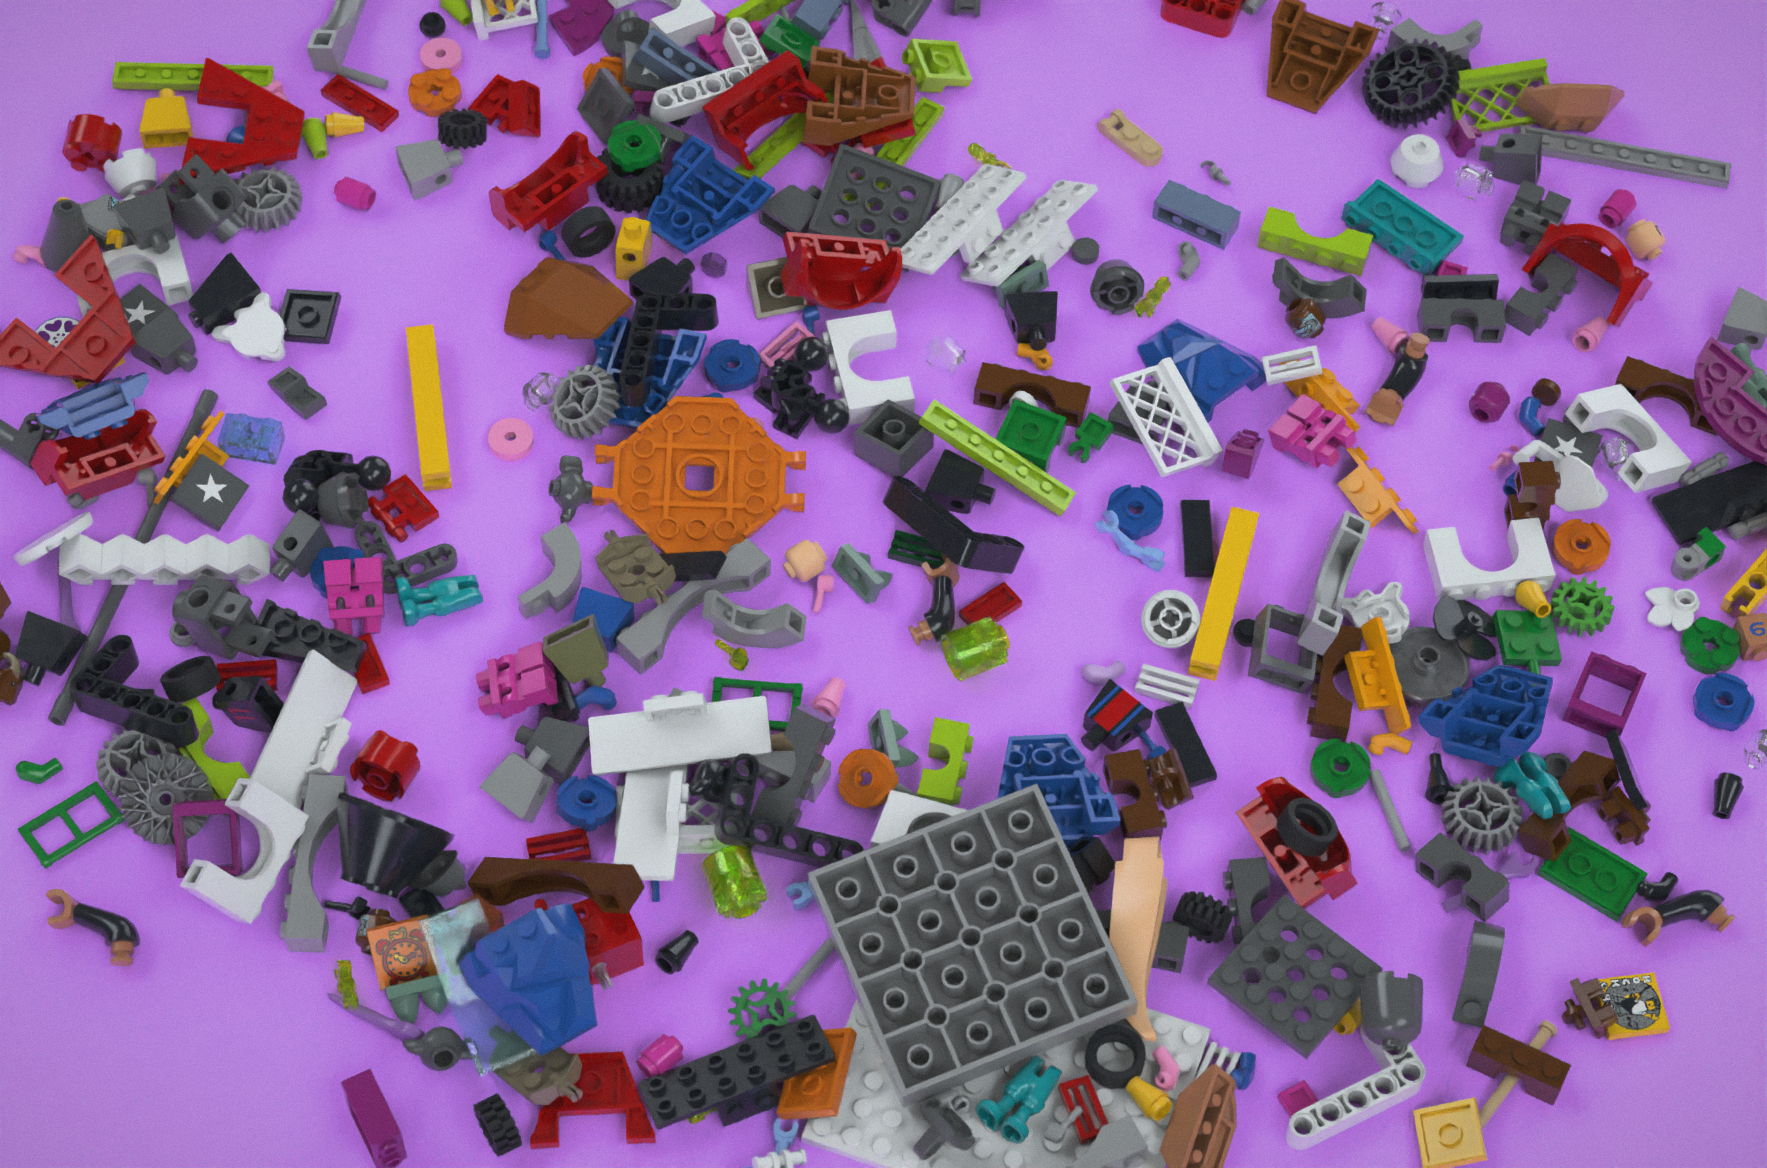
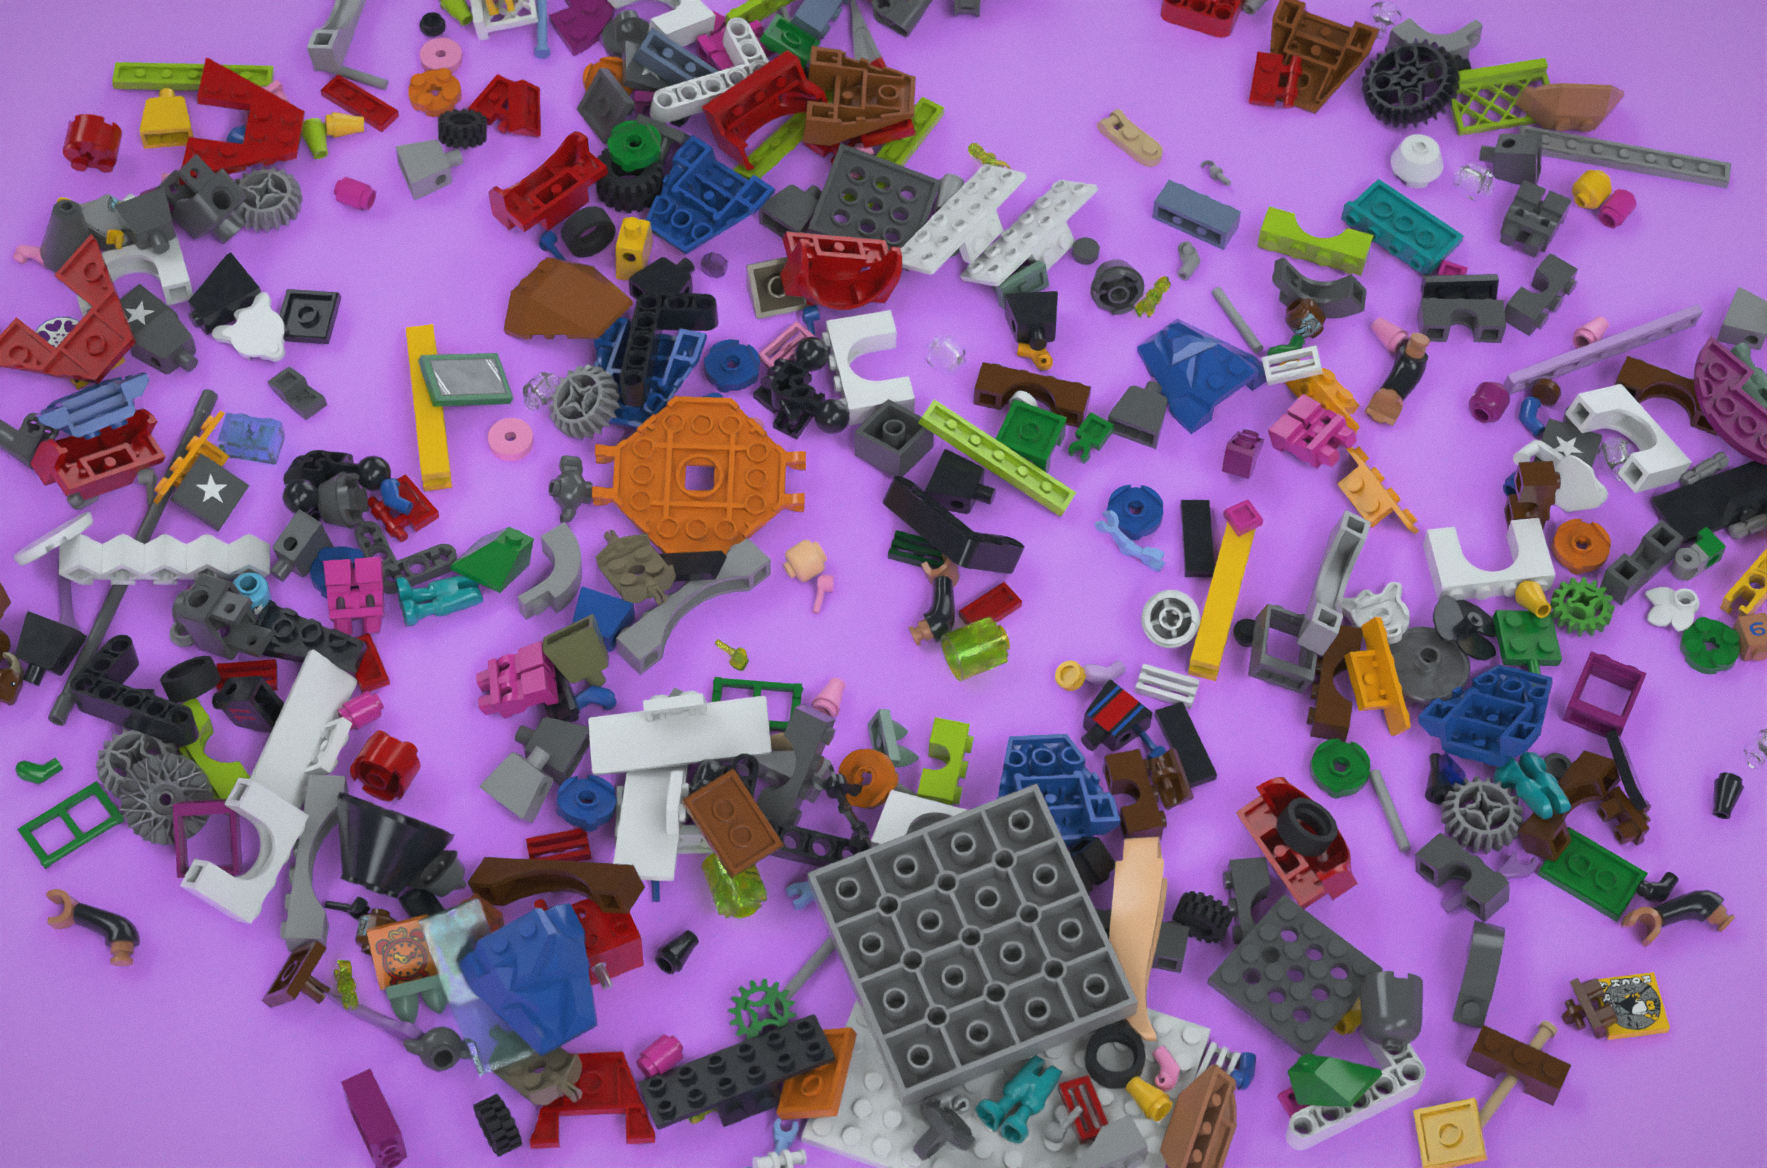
(131, 173): white cone -> none
(255, 587): none -> medium azure head
(297, 977): none -> reddish brown tile
(362, 709): none -> dark pink brick
(391, 498): none -> blue arm
(465, 379): none -> tile
(496, 558): none -> green slope
(732, 823): none -> dark orange tile
(752, 627): light grey arch -> none
(837, 787): none -> black piece
(857, 572): sand green tile -> none
(936, 64): lime plate -> none
(1070, 675): none -> yellow tile
(1183, 412): white fence -> none
(1237, 319): none -> light grey bar
(1243, 517): none -> dark pink tile
(1266, 80): none -> red plate
(1295, 343): none -> green arm
(1330, 1081): none -> green slope
(1389, 740): light orange arm -> none
(1451, 770): none -> clear blue tile
(1462, 137): magenta tile -> none
(1503, 458): bright pink hand -> none
(1591, 189): none -> yellow head
(1603, 349): none -> lavender tile
(1615, 269): red piece -> none
(1632, 572): none -> dark grey arch
(1645, 240): light nougat head -> none
(1718, 715): blue plate -> none

